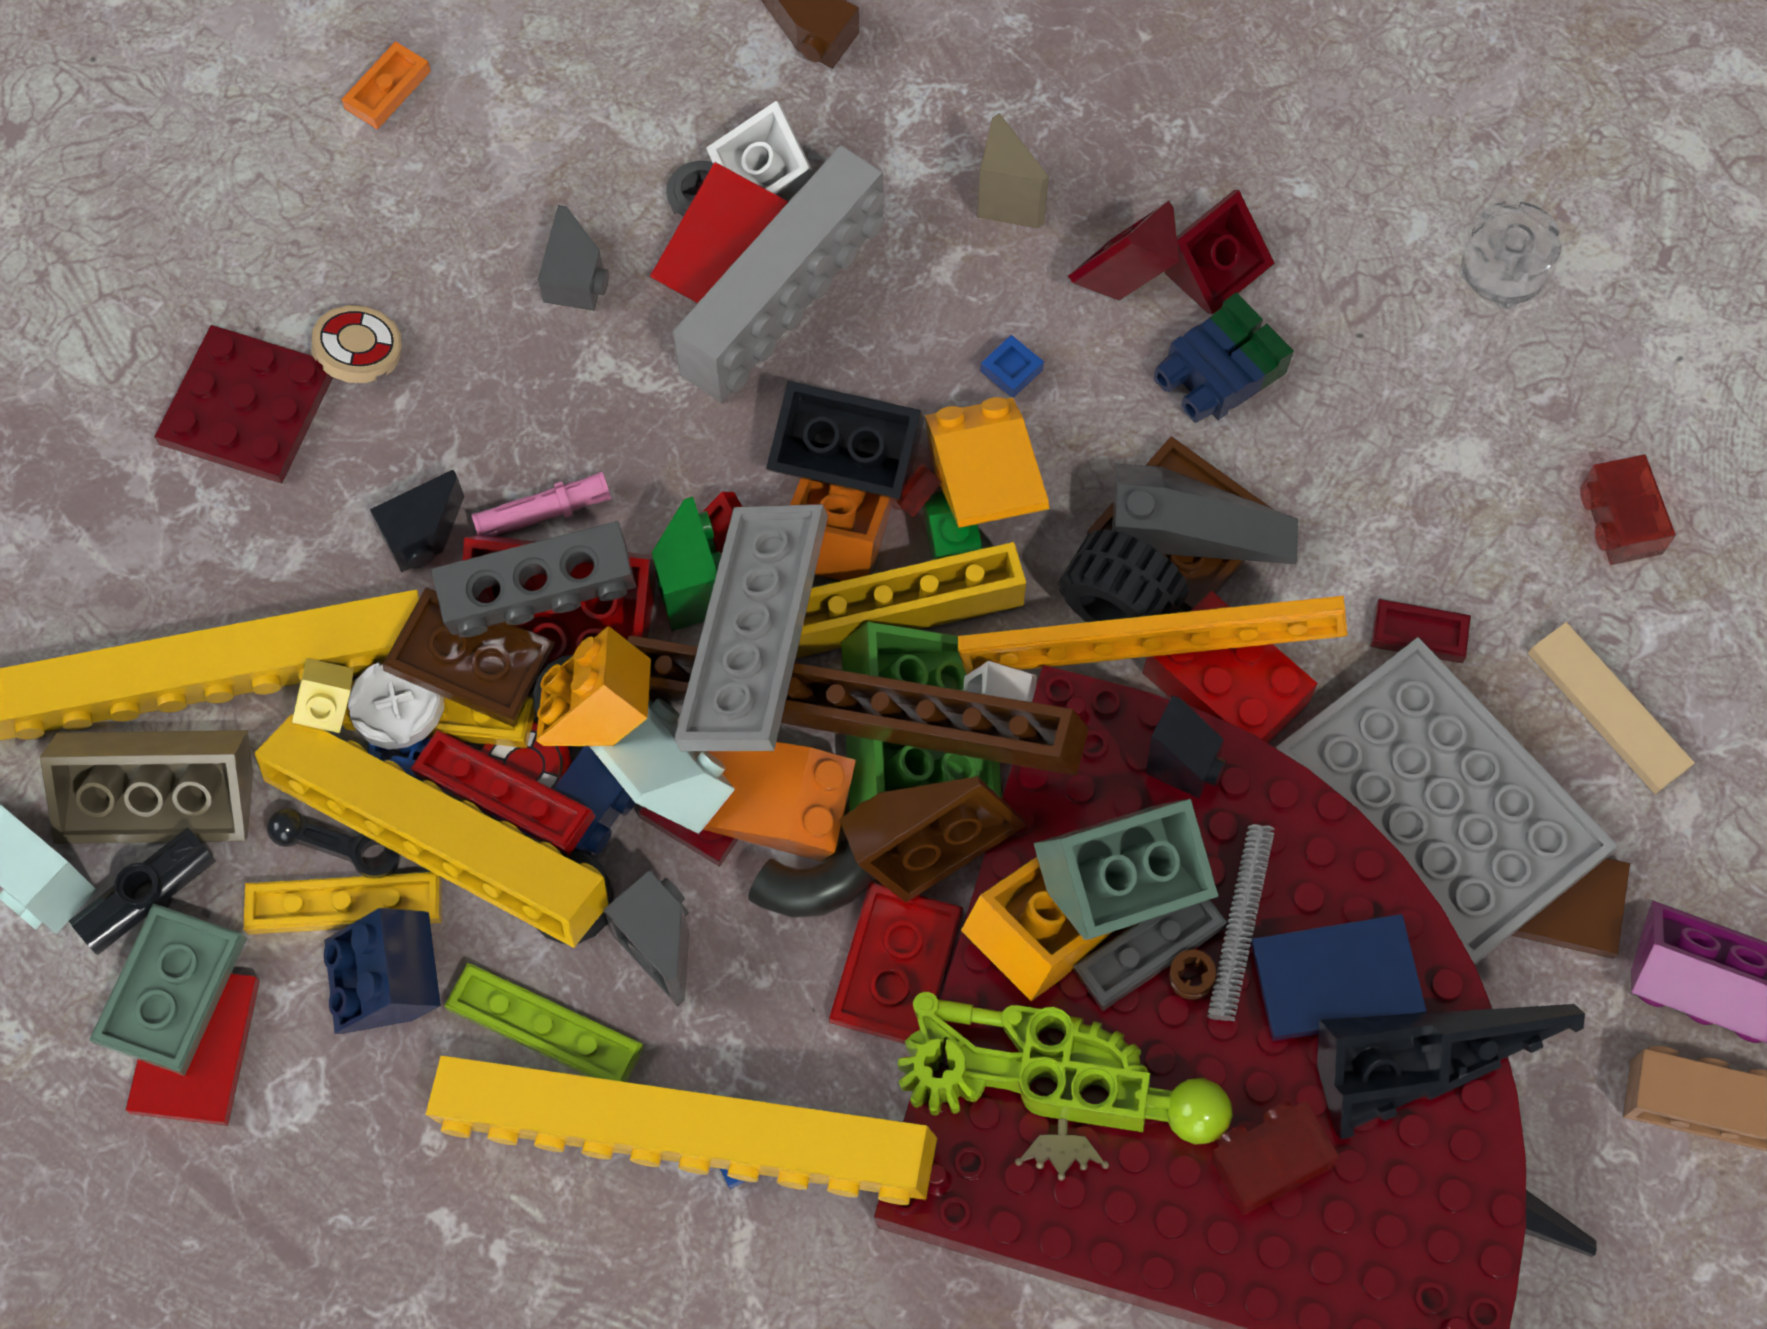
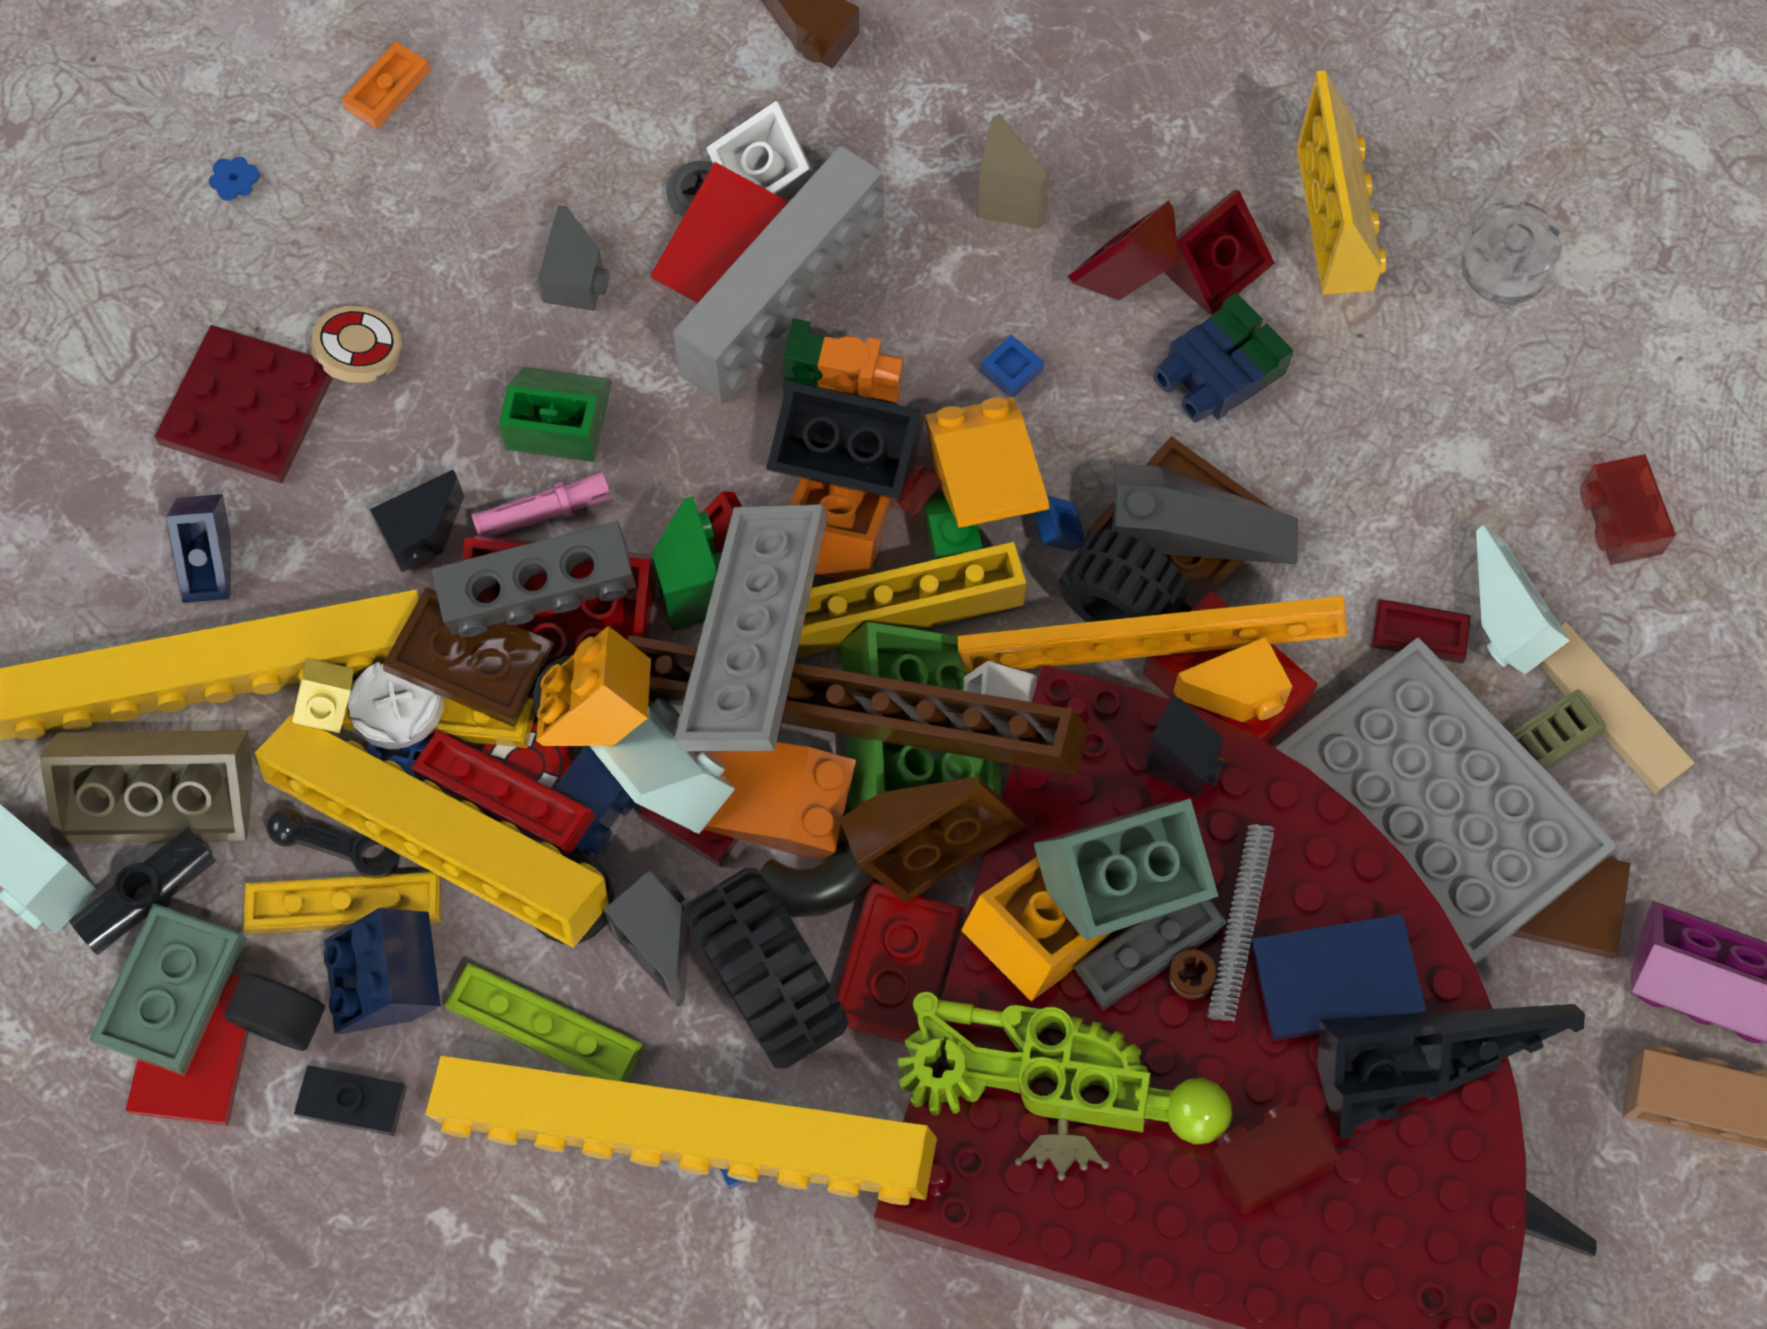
(201, 547): none -> dark blue slope
(233, 178): none -> blue plant
(274, 1011): none -> black tyre
(350, 1100): none -> black plate
(554, 413): none -> green slope
(766, 967): none -> black tyre
(841, 364): none -> orange hips
(1060, 525): none -> blue plate
(1238, 683): none -> light orange slope
(1338, 194): none -> yellow slope
(1512, 609): none -> light aqua slope
(1574, 717): none -> olive slope

